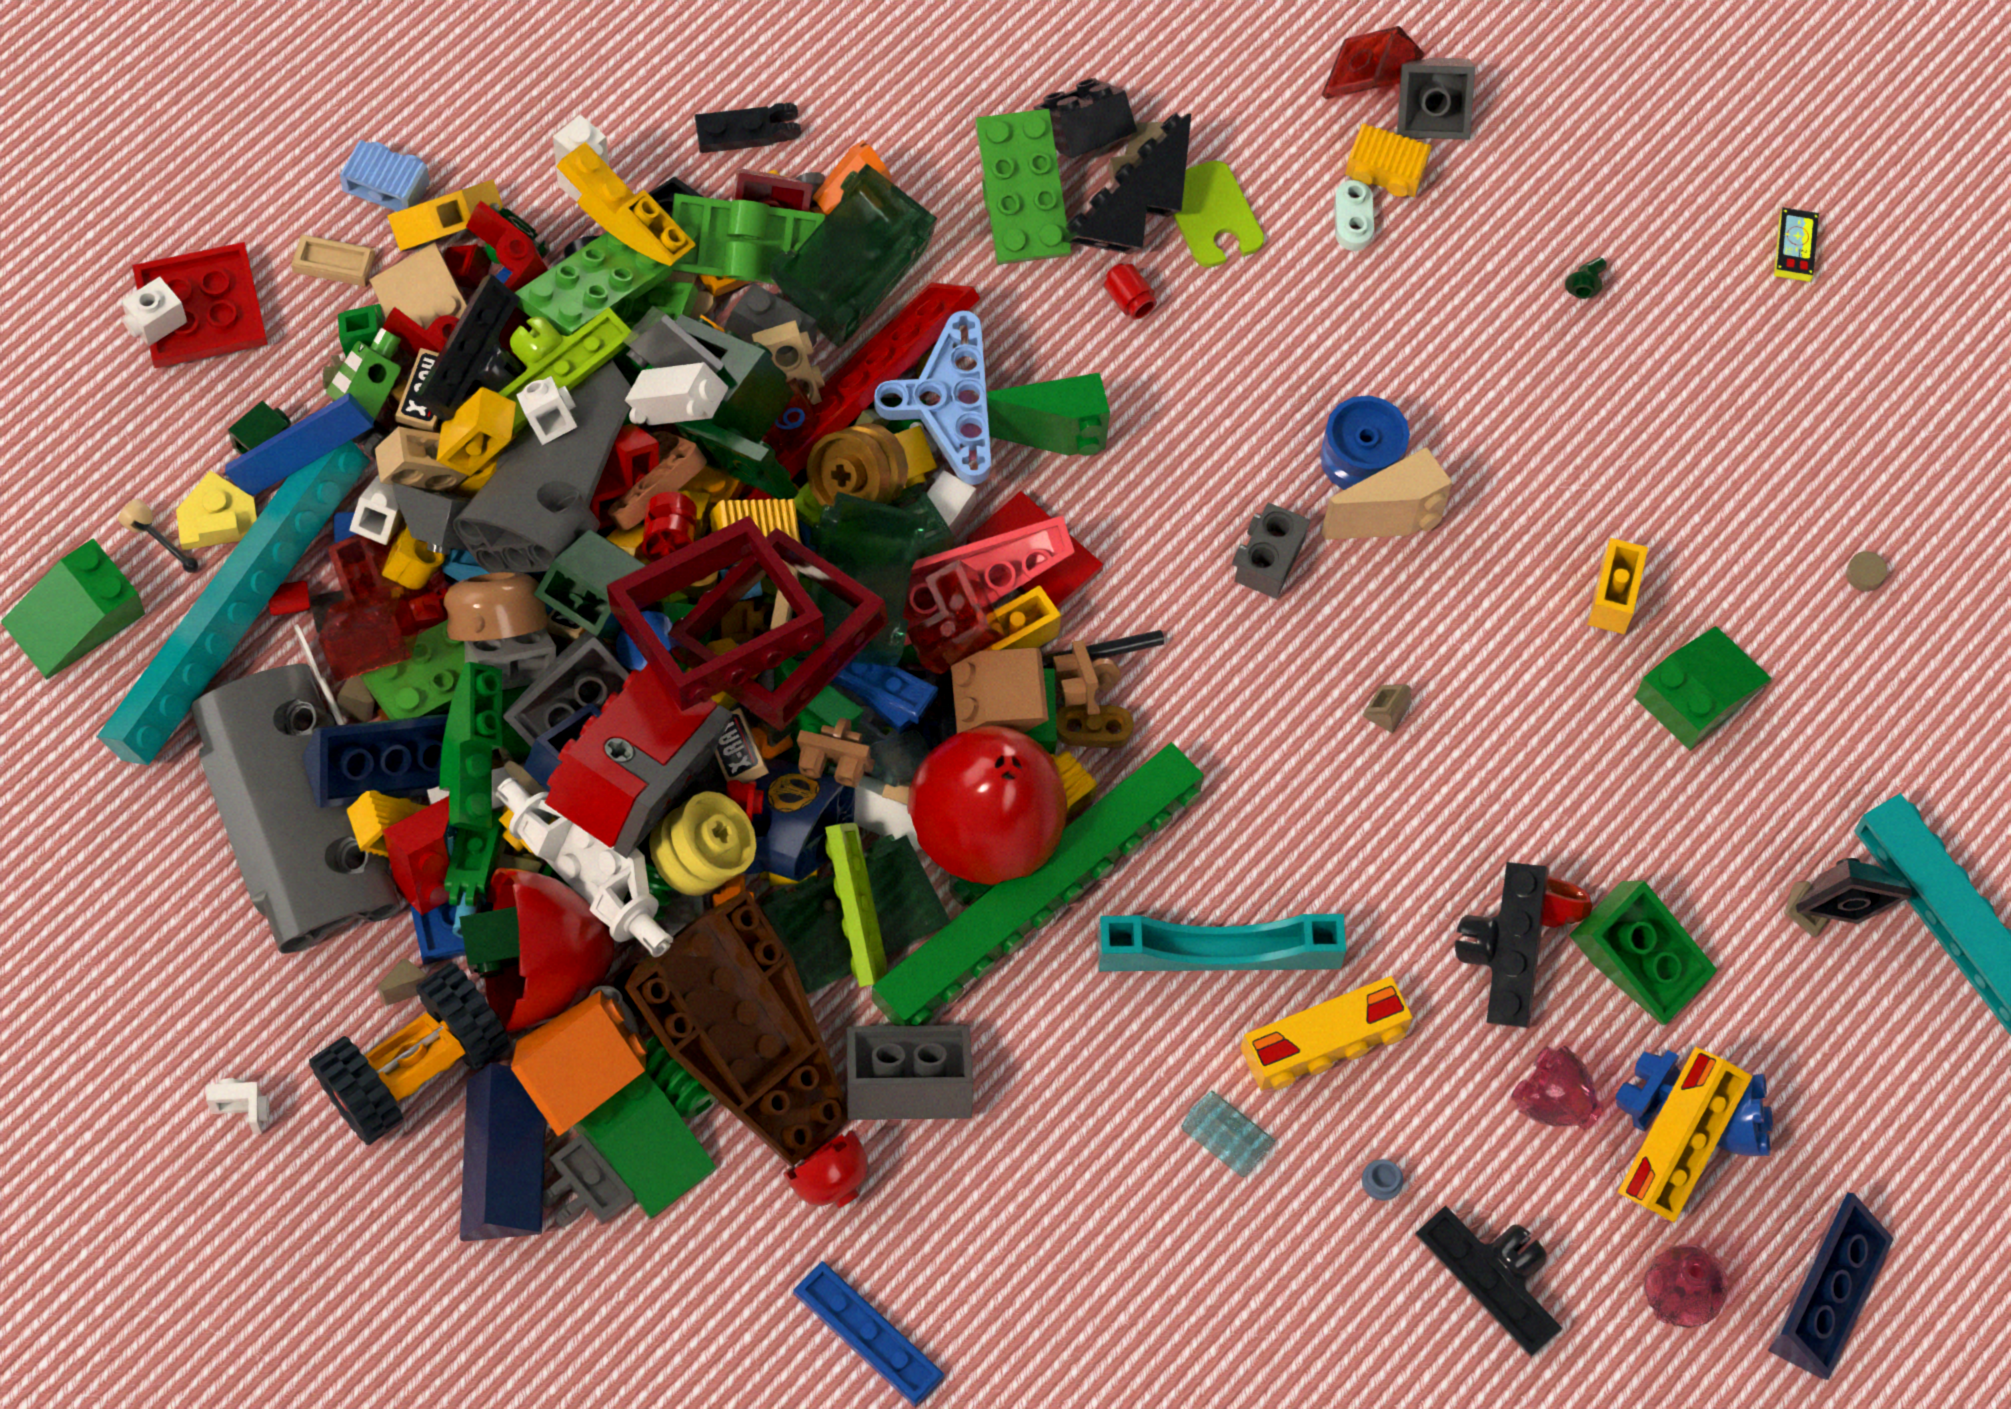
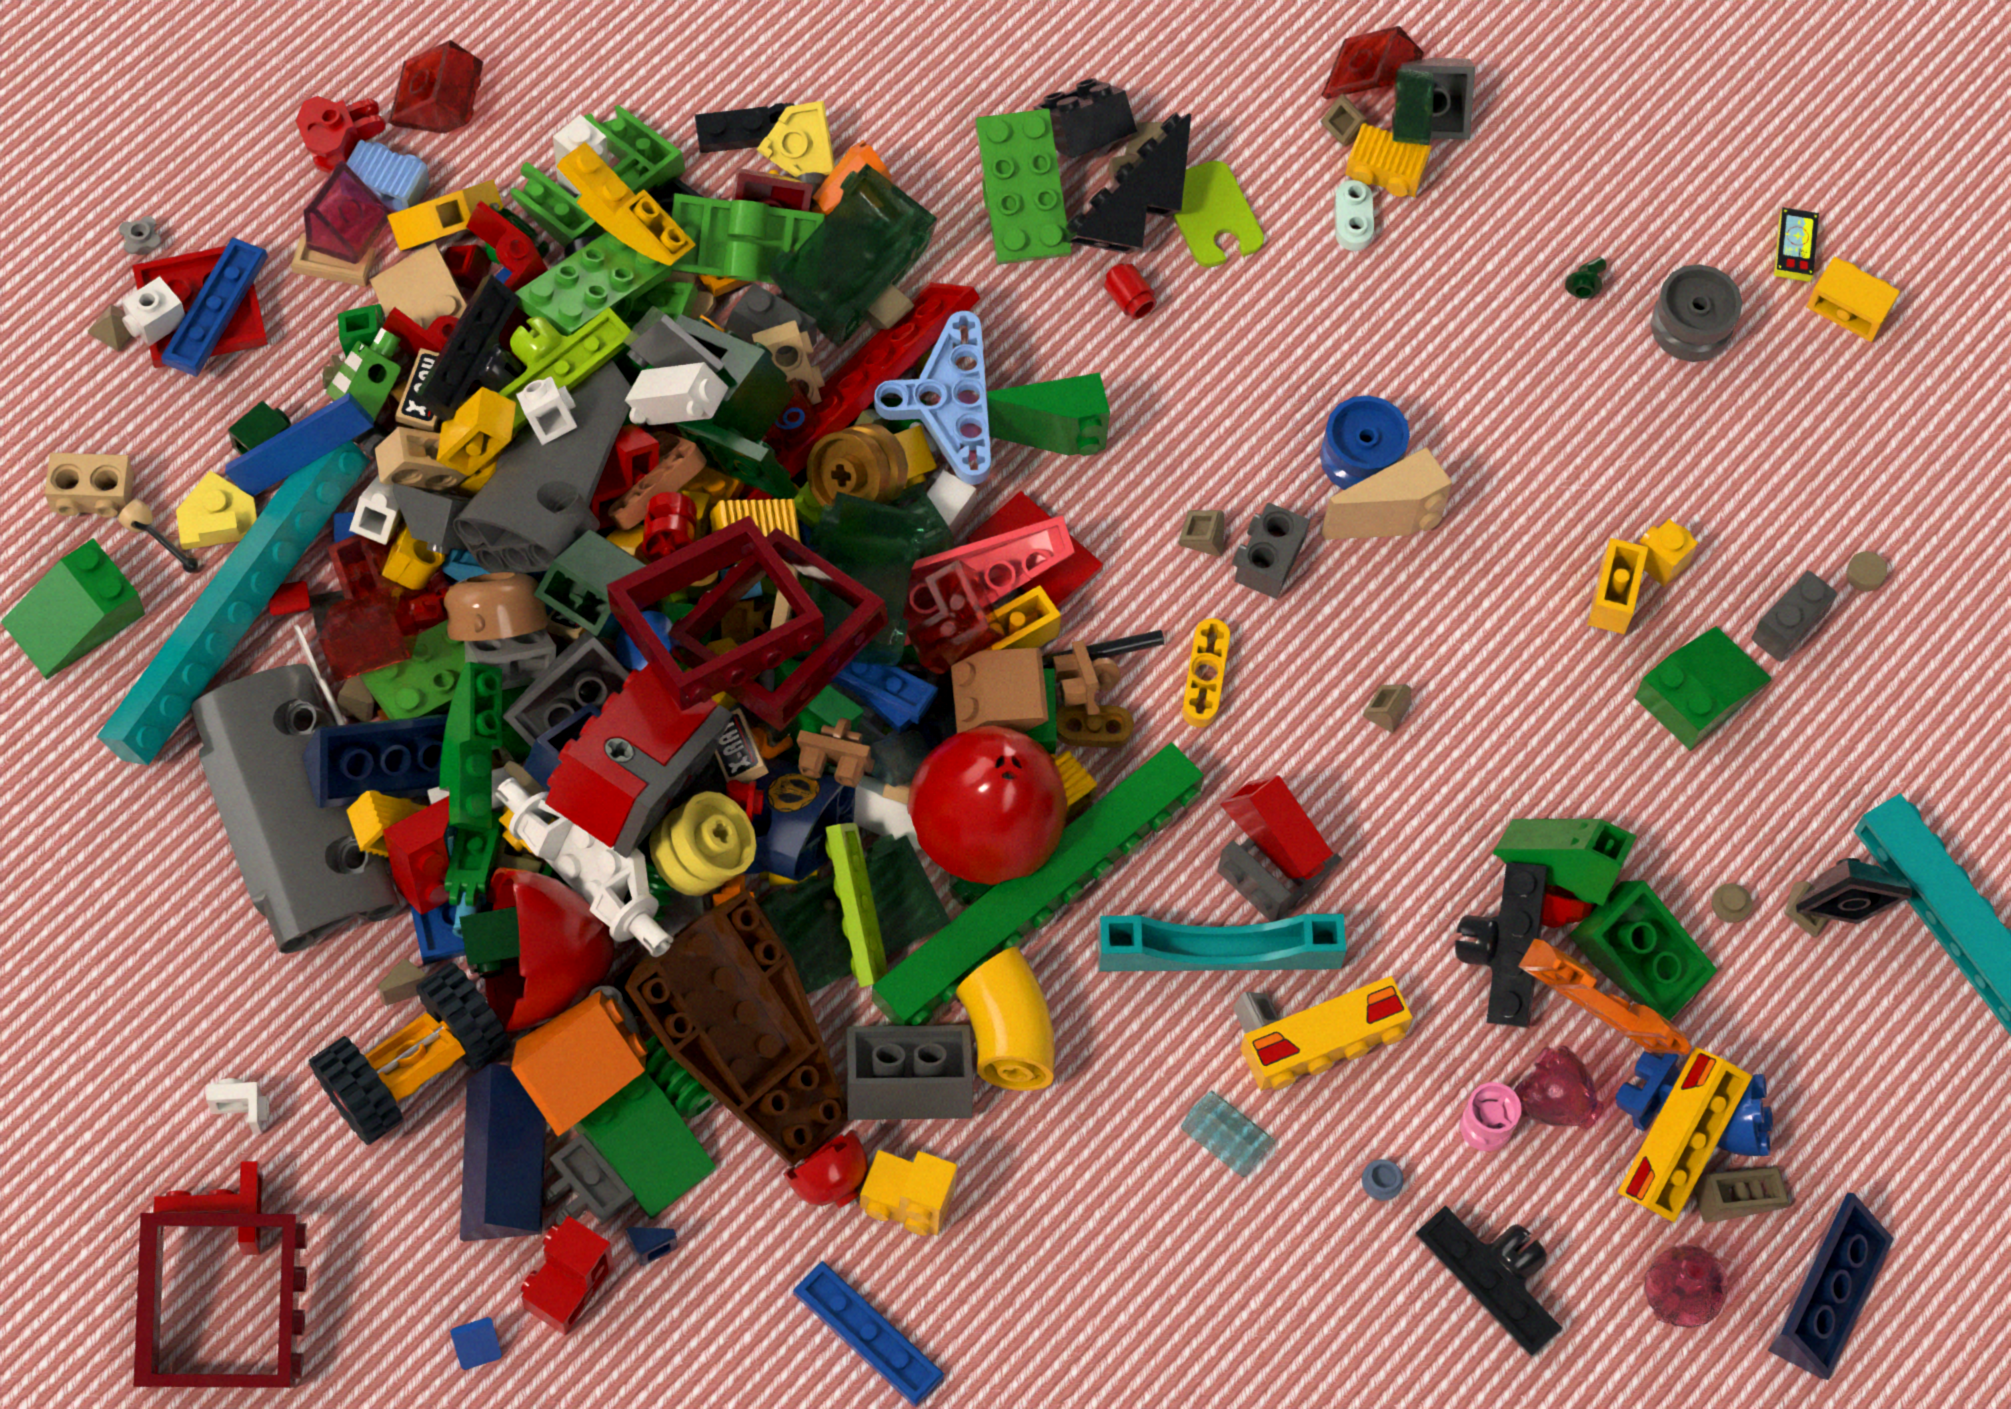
(91, 475): none -> tan brick
(110, 328): none -> dark tan slope
(143, 244): none -> light grey plate
(150, 1295): none -> dark red window
(214, 307): none -> blue tile
(224, 1201): none -> red bracket
(335, 129): none -> red hinge
(344, 216): none -> clear pink slope
(437, 89): none -> clear red slope
(476, 1343): none -> blue slope
(572, 1274): none -> red brick
(645, 163): none -> bright green wedge
(650, 1243): none -> dark blue slope
(800, 141): none -> light yellow plate
(889, 308): none -> dark tan slope
(910, 1191): none -> yellow brick
(1010, 1023): none -> yellow brick
(1204, 531): none -> dark tan slope
(1217, 661): none -> yellow beam
(1254, 1011): none -> light grey slope
(1259, 885): none -> dark grey plate
(1278, 826): none -> red slope
(1344, 120): none -> dark tan slope
(1413, 107): none -> clear green slope
(1490, 1116): none -> bright pink wheel
(1579, 852): none -> green slope
(1579, 984): none -> orange wedge
(1668, 551): none -> yellow brick
(1696, 313): none -> dark grey wheel
(1716, 1202): none -> dark tan slope
(1731, 903): none -> dark tan plate
(1794, 616): none -> dark grey brick
(1853, 298): none -> yellow brick

